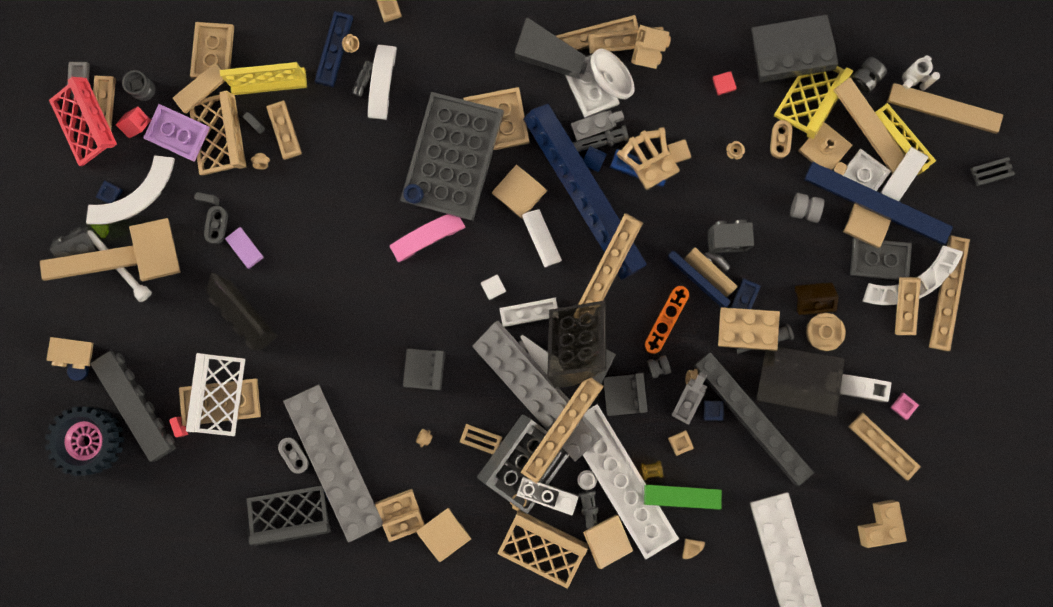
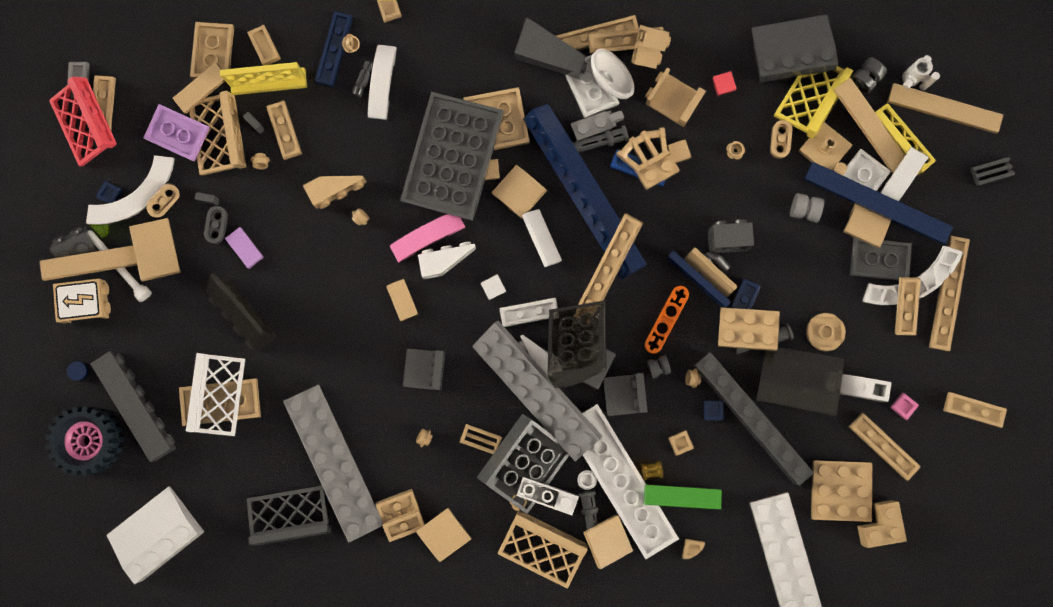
(69, 351): tan brick -> none
(81, 300): none -> panel
(133, 122): coral panel -> none
(138, 85): dark grey wheel -> none
(153, 535): none -> white slope
(163, 200): none -> tan plate
(178, 429): coral tile -> none
(264, 45): none -> tan tile
(291, 457): light grey plate -> none
(327, 188): none -> tan slope
(360, 217): none -> tan plate
(402, 300): none -> tan tile
(413, 193): dark blue tile -> none
(440, 262): none -> white slope
(493, 170): none -> tan tile
(561, 429): tan tile -> none
(594, 158): dark blue tile -> none
(673, 98): none -> tan panel
(690, 399): light grey hinge -> none
(816, 298): dark brown panel -> none
(841, 491): none -> tan plate
(975, 410): none -> tan plate

